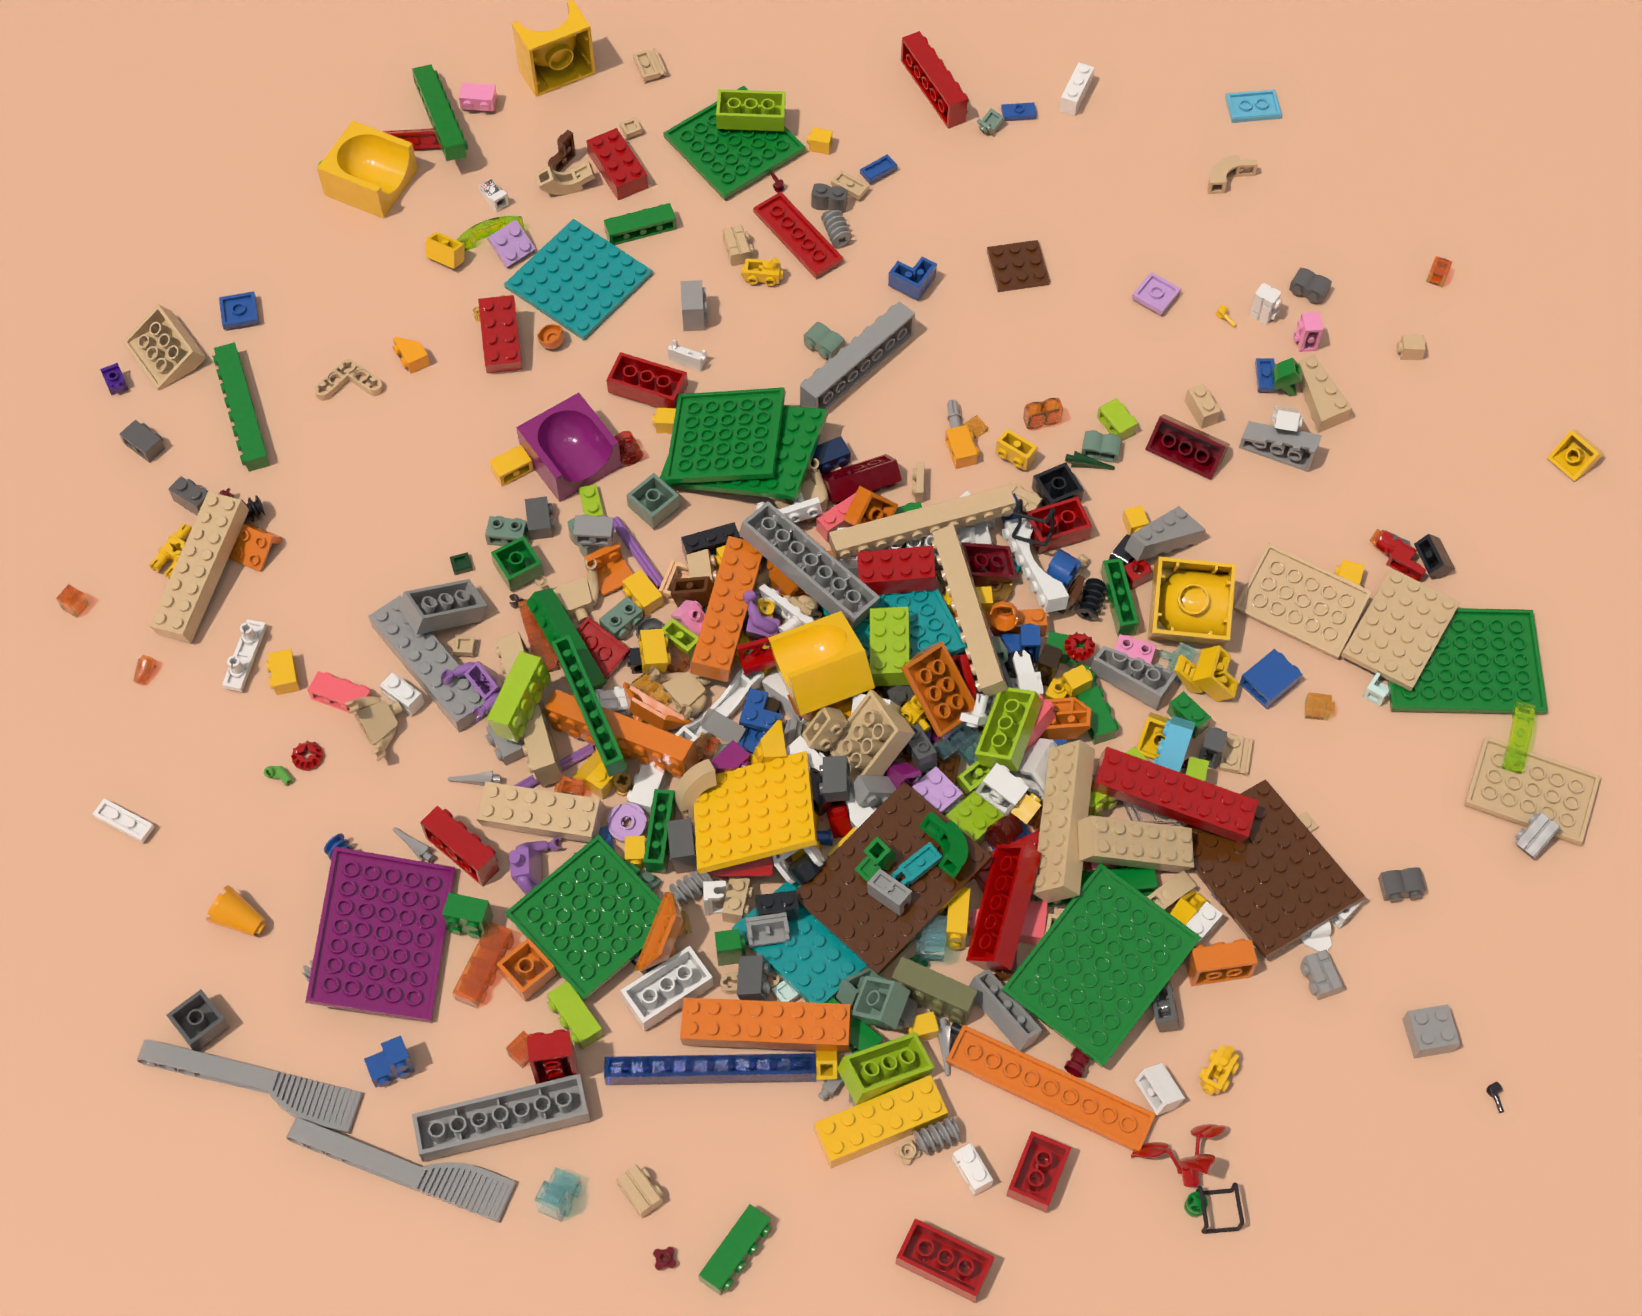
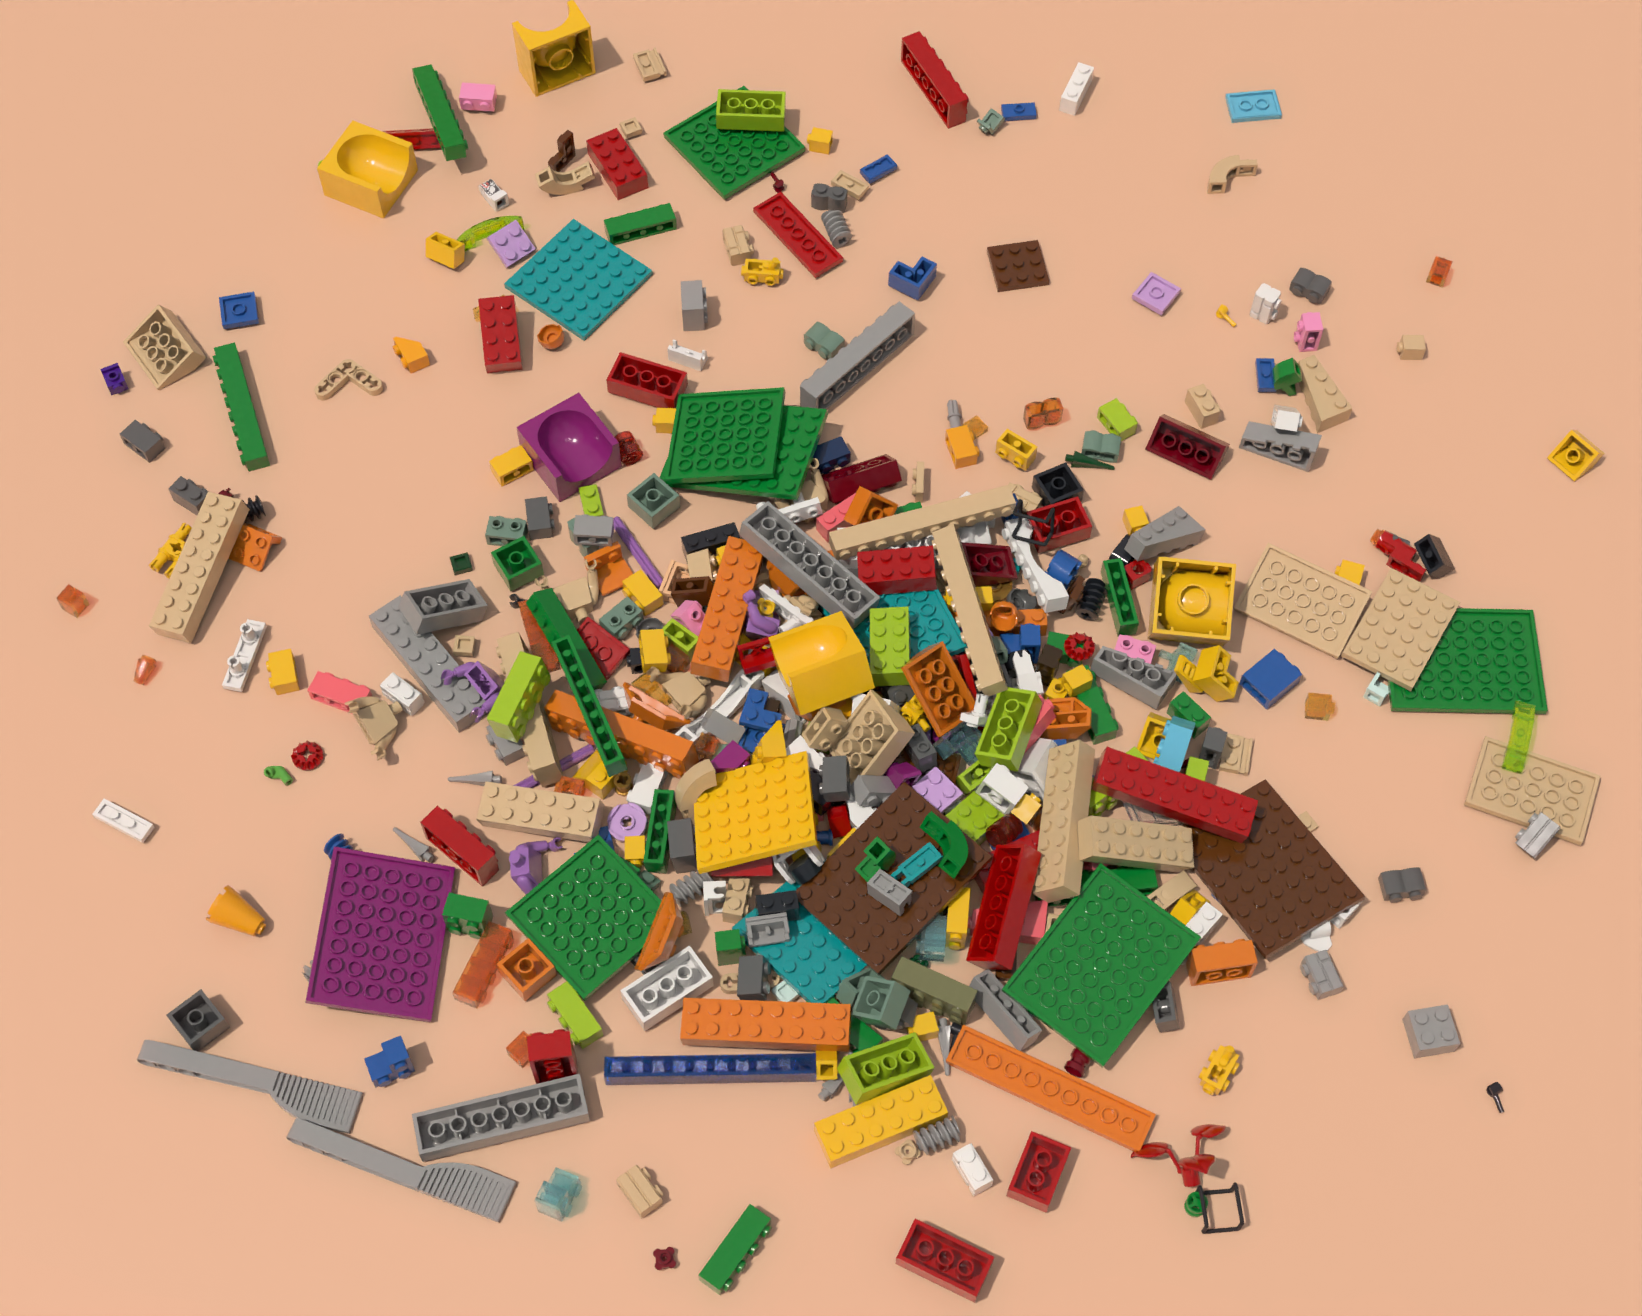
(1021, 599): none -> dark grey hair
(1159, 1087): white brick -> none

